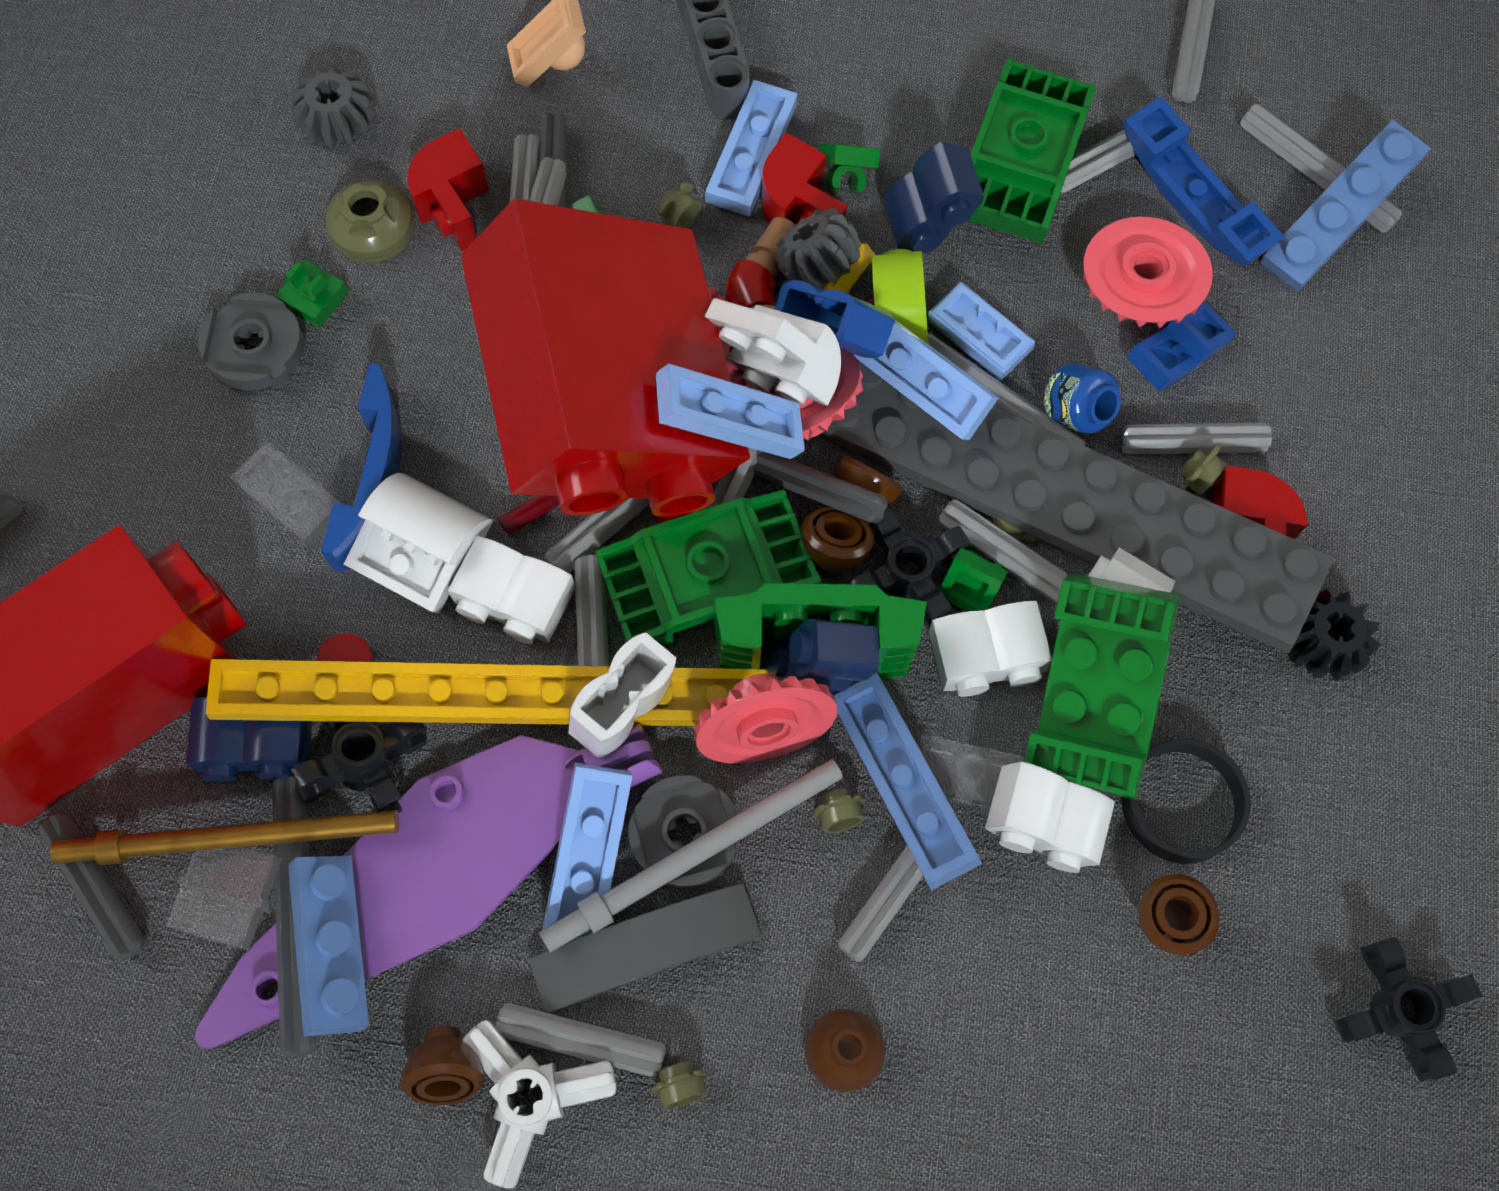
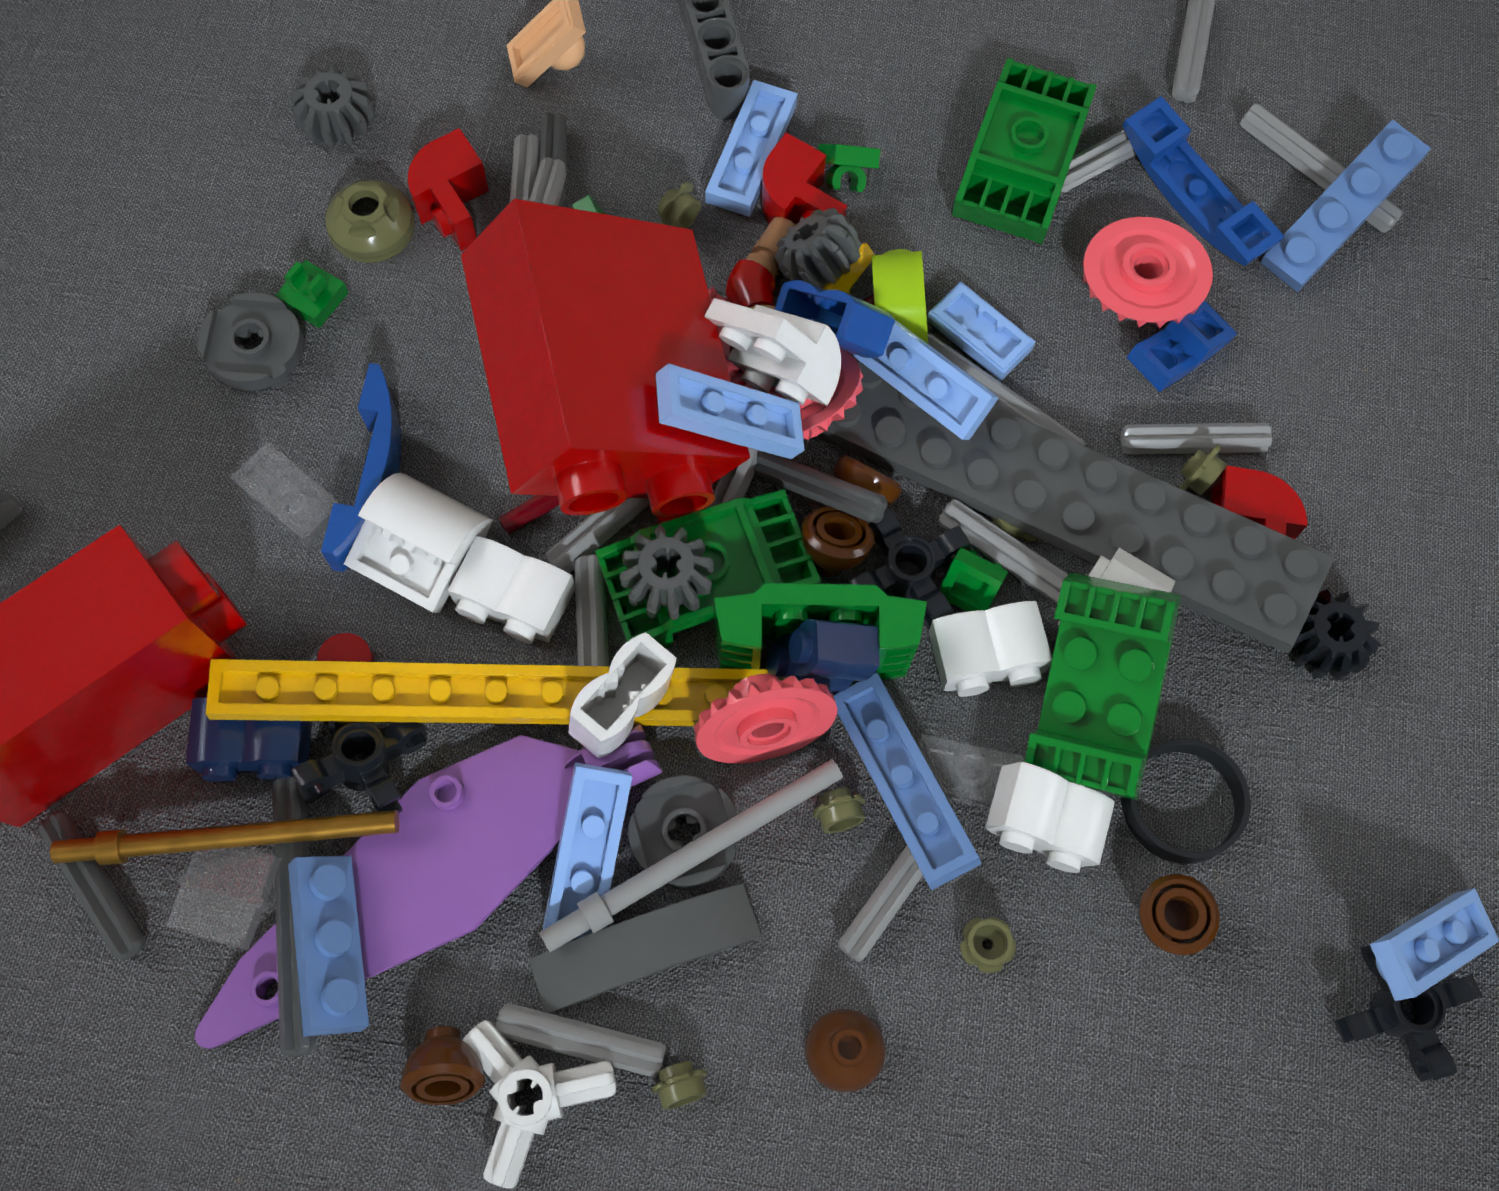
(664, 591): none -> dark grey gear
(933, 197): dark blue brick -> none
(998, 933): none -> olive plate
(1082, 397): blue head -> none
(1434, 944): none -> light blue plate

